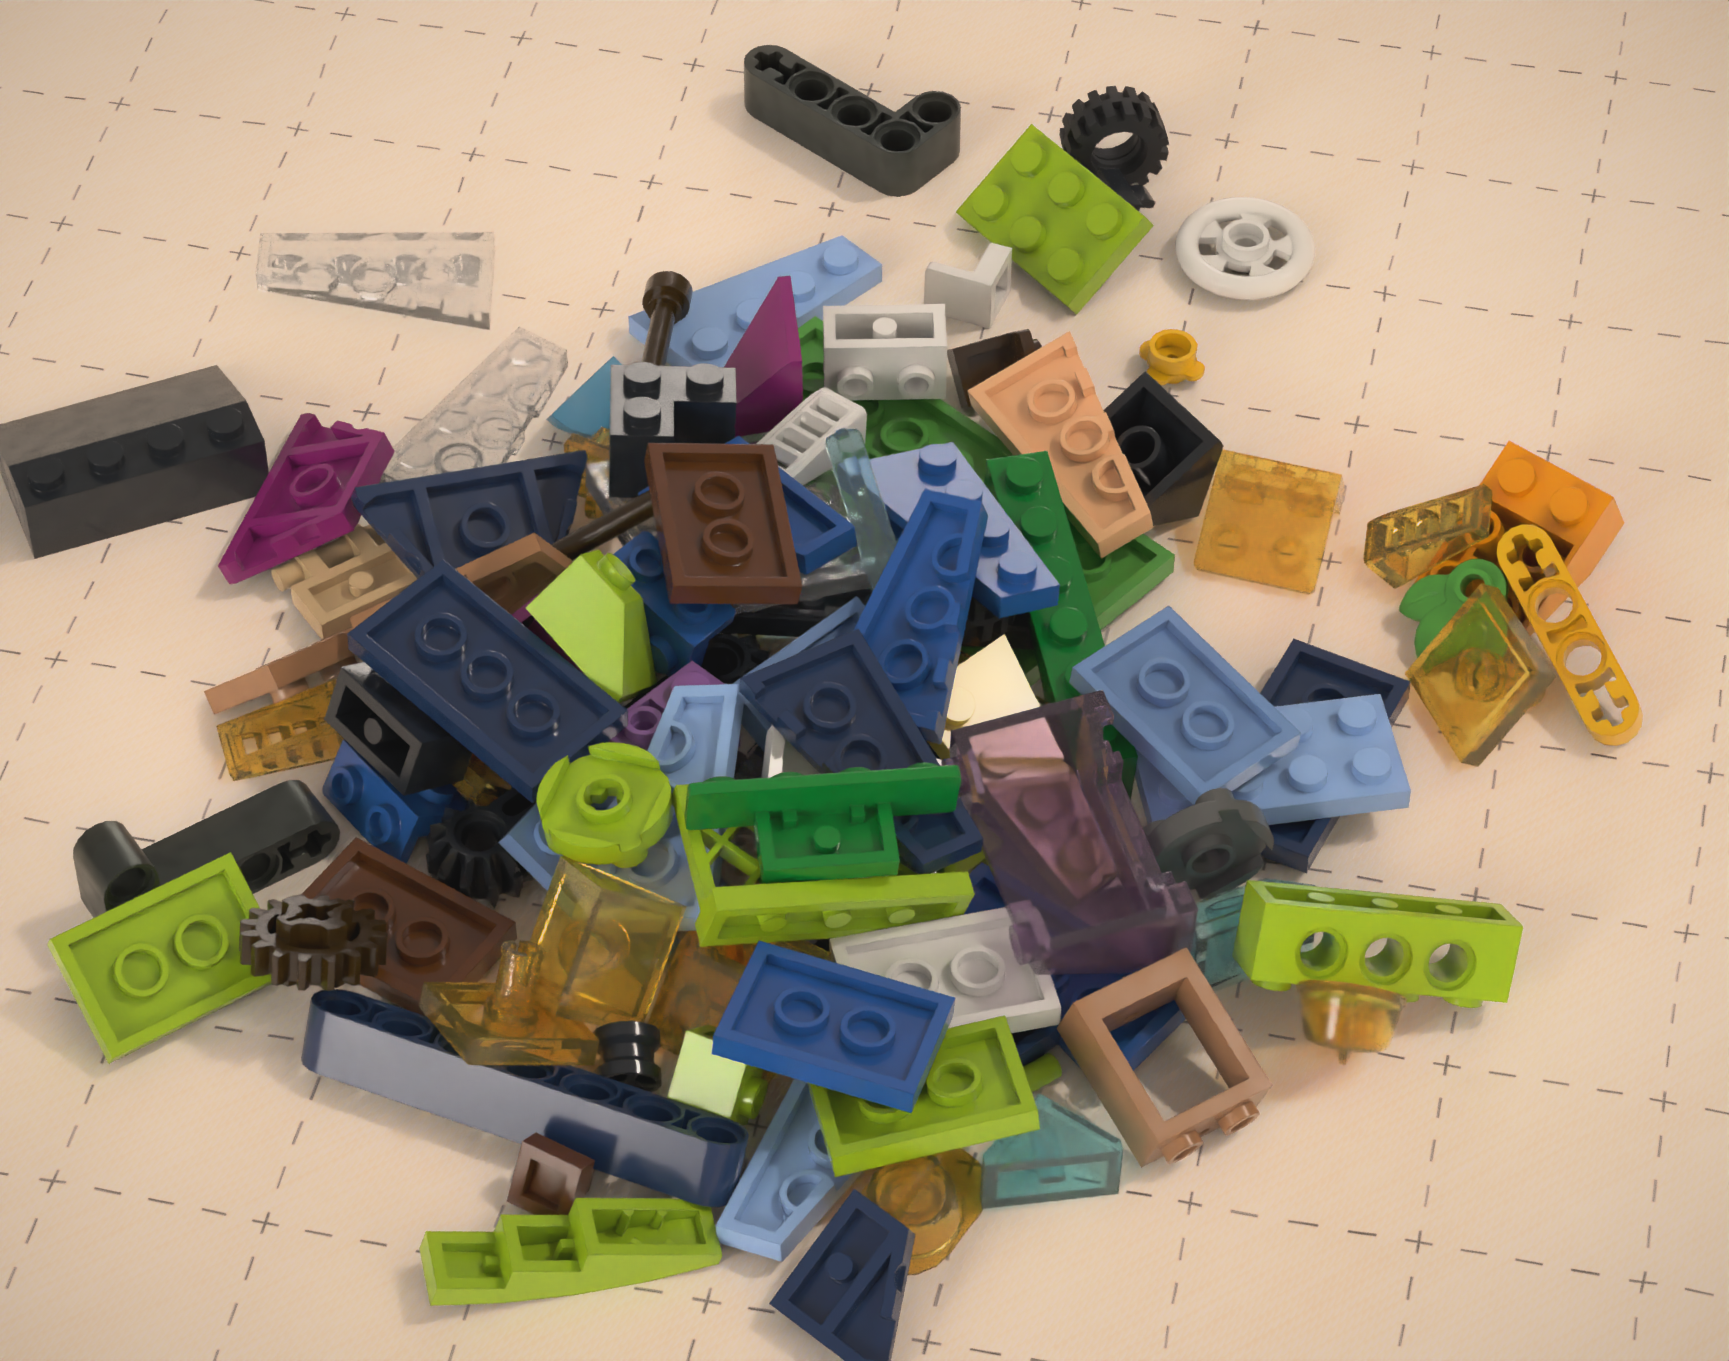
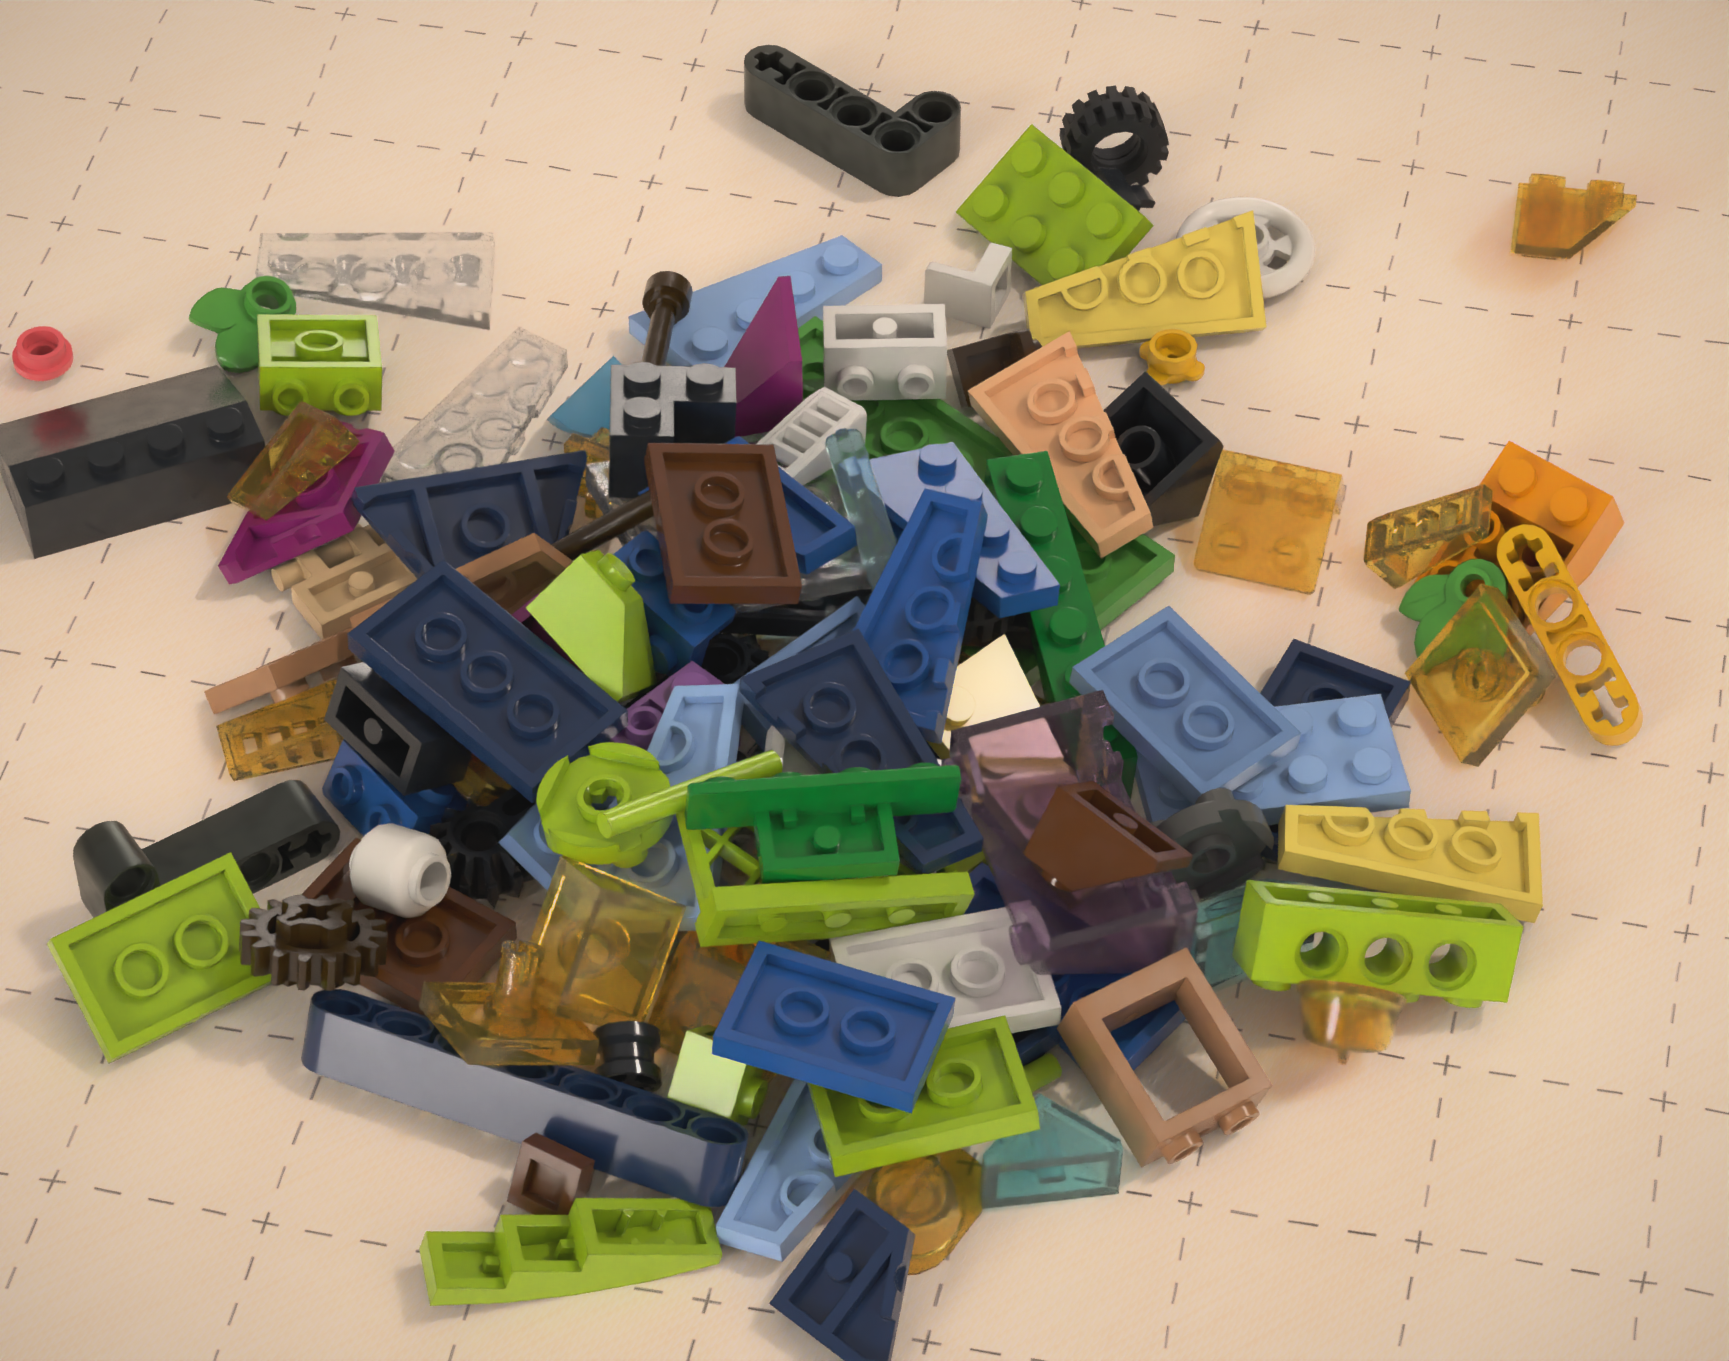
(42, 354): none -> coral plate
(234, 318): none -> bright green plate
(292, 460): none -> clear yellow slope
(319, 361): none -> lime plate
(399, 870): none -> white head
(673, 799): none -> lime bar
(1098, 841): none -> reddish brown slope
(1190, 284): none -> light yellow wing
(1418, 854): none -> light yellow wing
(1560, 220): none -> clear yellow slope

